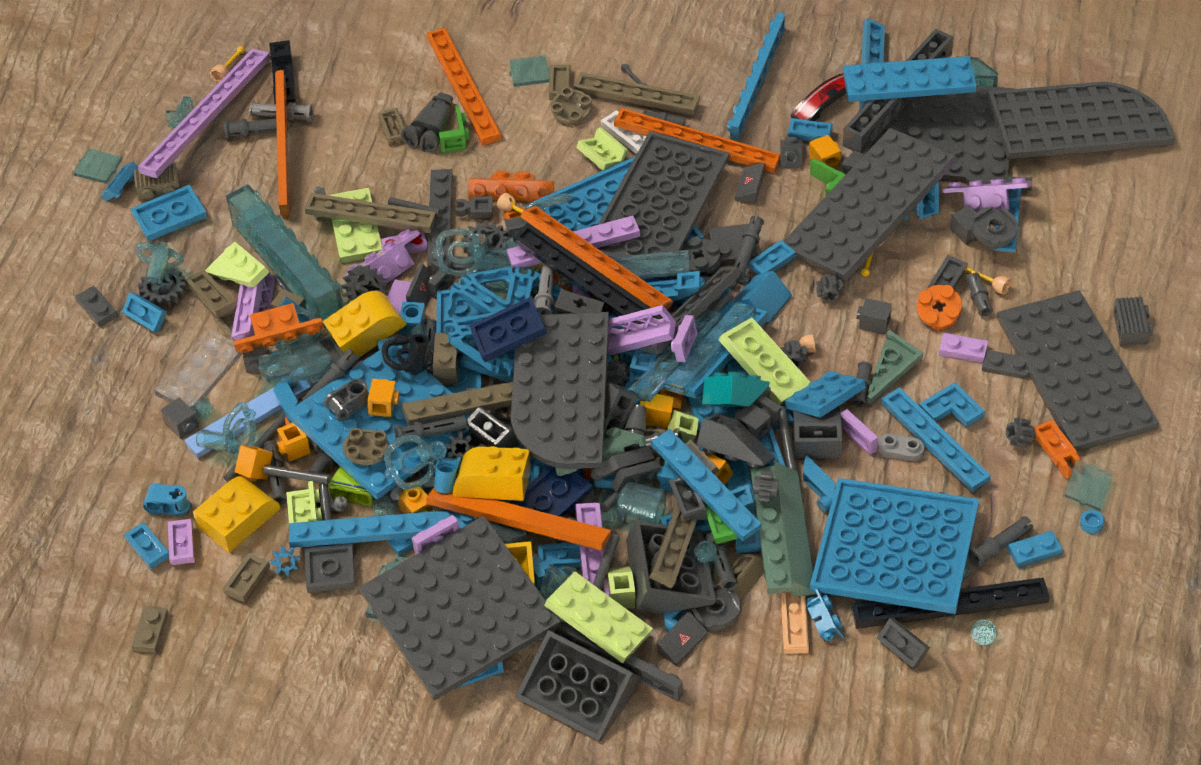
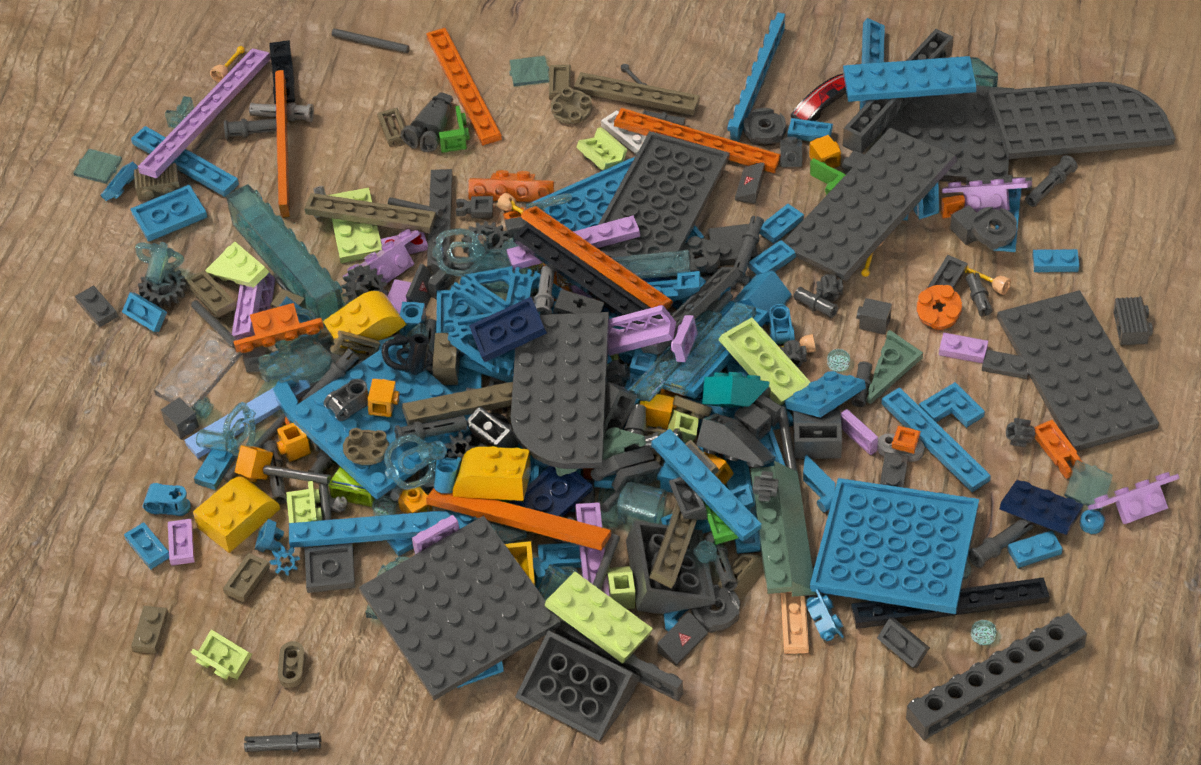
(189, 164): none -> dark azure plate
(214, 323): none -> dark grey bar
(214, 469): none -> dark azure plate
(223, 655): none -> yellowish green bracket
(266, 536): none -> dark azure tile
(283, 742): none -> dark grey pin
(291, 666): none -> dark tan plate
(355, 338): none -> dark tan tile
(370, 40): none -> dark grey bar
(685, 405): none -> dark tan plate
(772, 133): none -> dark grey plate
(780, 324): none -> dark azure piece
(781, 223): none -> dark azure plate
(815, 302): none -> dark grey pin
(838, 360): none -> clear light blue tile
(894, 469): none -> dark grey plate
(906, 439): none -> orange tile
(951, 205): none -> orange tile
(1030, 663): none -> dark grey brick
(1041, 506): none -> dark blue plate
(1055, 260): none -> dark azure plate
(1057, 175): none -> dark grey pin
(1138, 502): none -> lavender bracket

